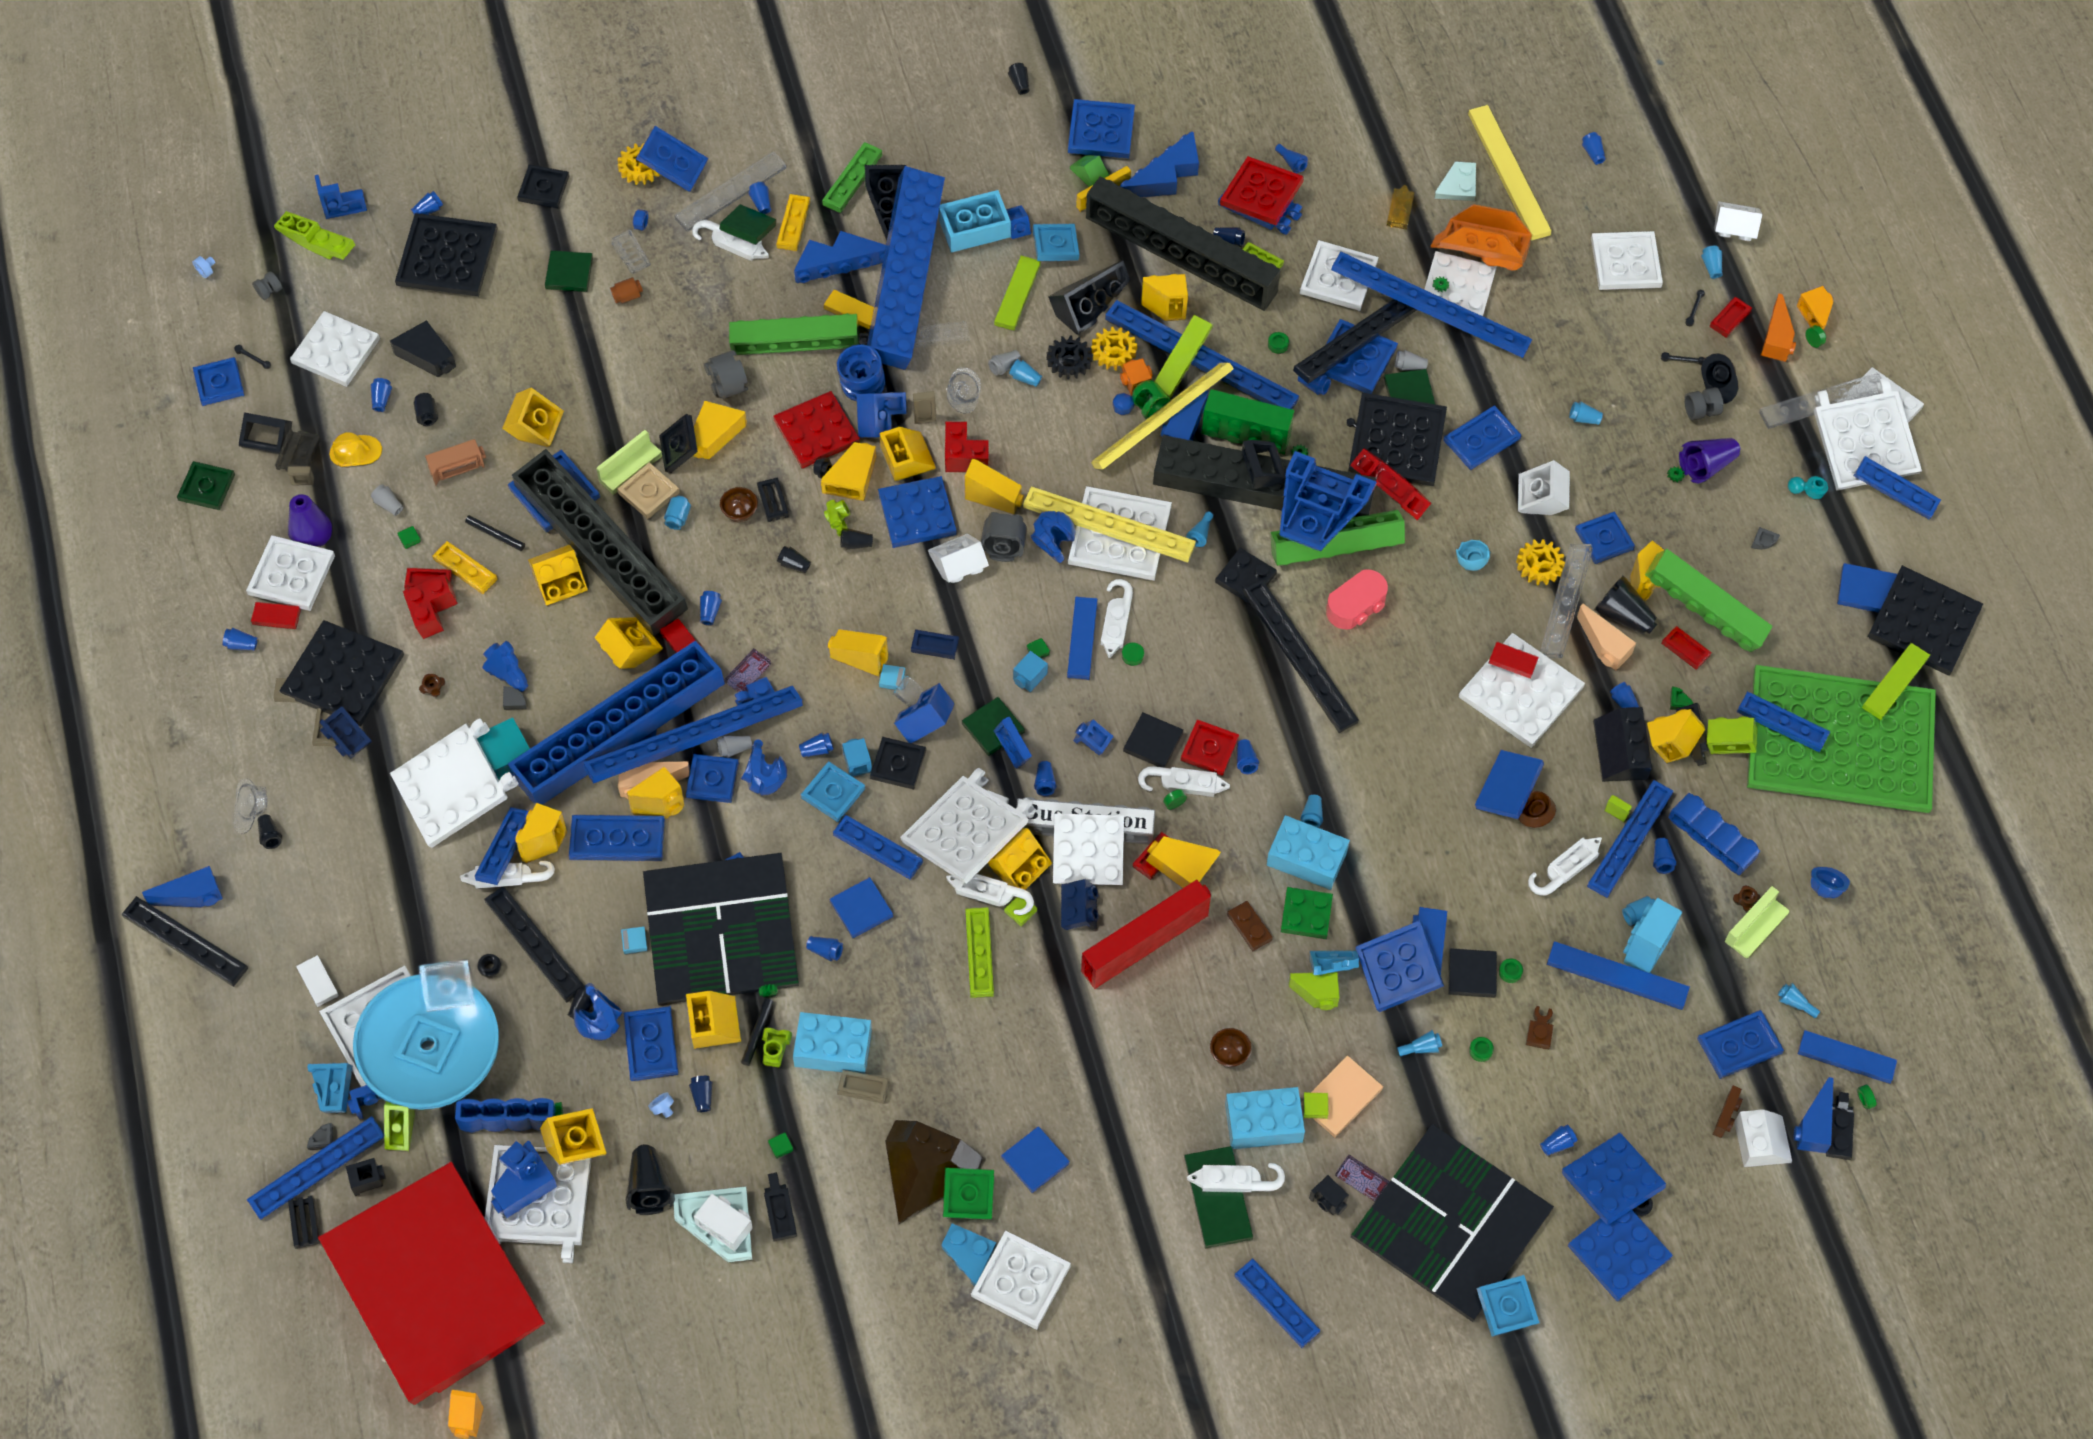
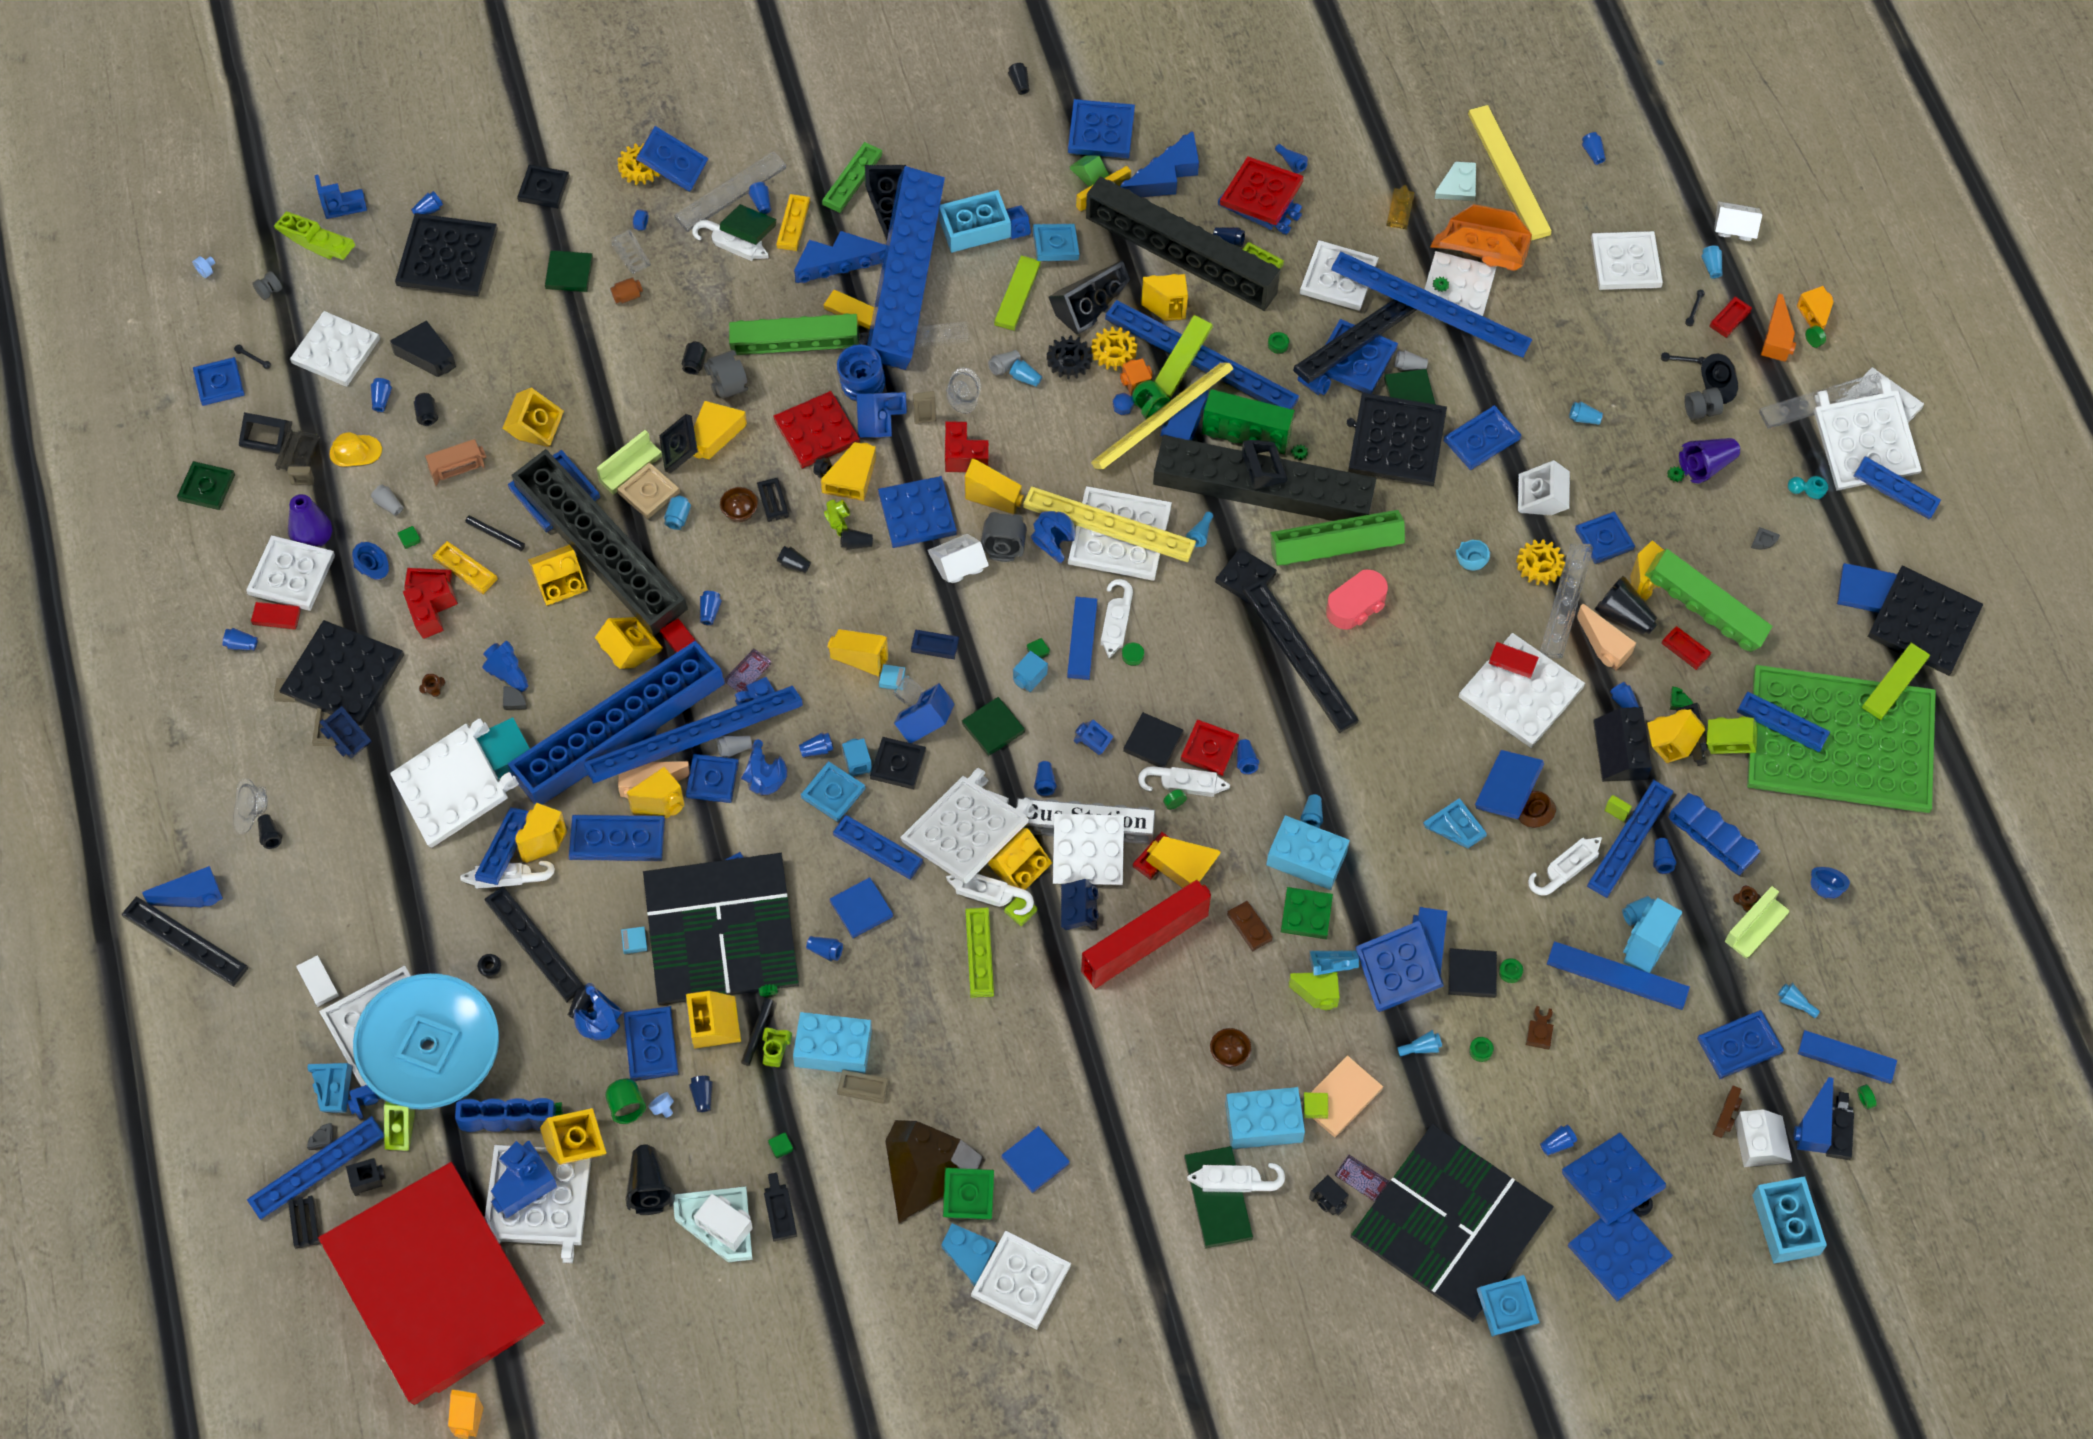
(370, 560): none -> blue piece
(447, 985): clear slope -> none
(623, 1093): none -> green helmet
(693, 358): none -> black brick
(905, 452): yellow slope -> none
(1012, 742): blue tile -> none
(1277, 1303): blue tile -> none
(1319, 502): blue wedge -> none
(1392, 483): red slope -> none
(1456, 824): none -> dark azure wing
(1789, 1220): none -> medium azure brick

